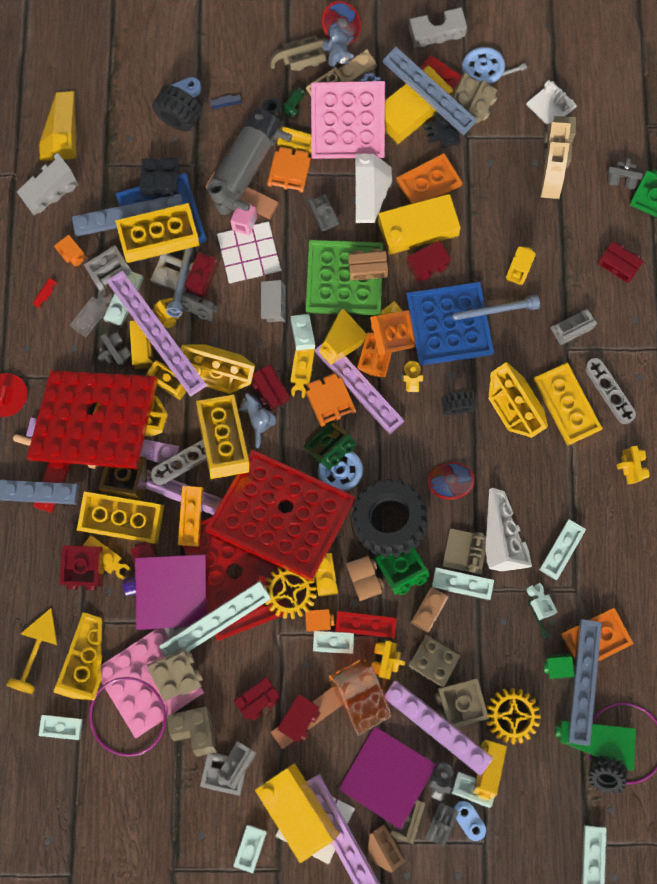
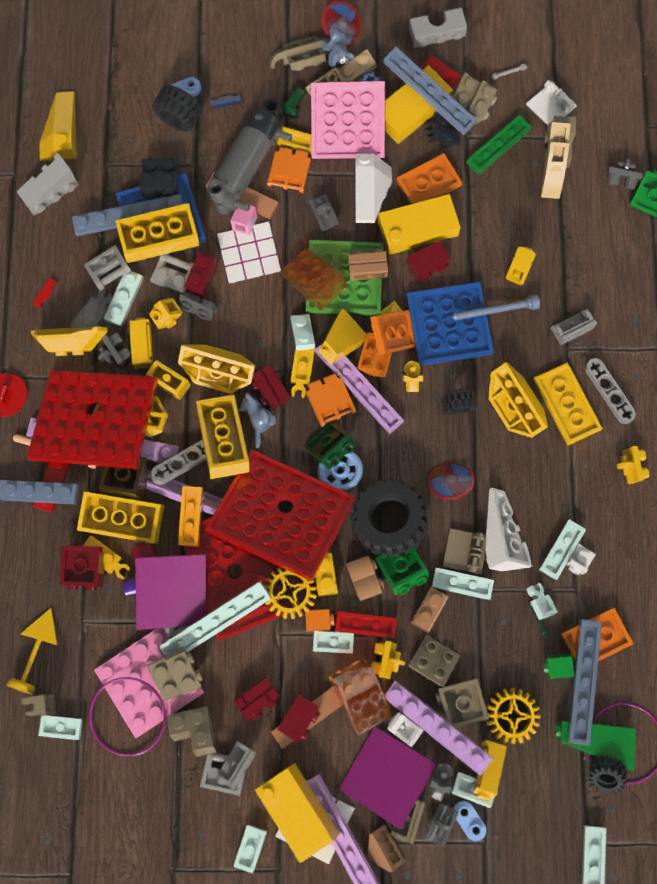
(43, 705): none -> dark tan hinge
(69, 339): none -> yellow wedge
(70, 251): orange brick -> none
(82, 666): yellow wedge -> none
(156, 333): lavender plate -> none
(175, 307): sand blue piece -> none
(273, 301): light grey hinge -> none
(314, 278): none -> clear orange slope
(404, 729): none -> white bracket
(484, 70): light blue plate -> none
(499, 145): none -> green plate
(580, 560): none -> white bracket
(620, 262): dark red brick -> none

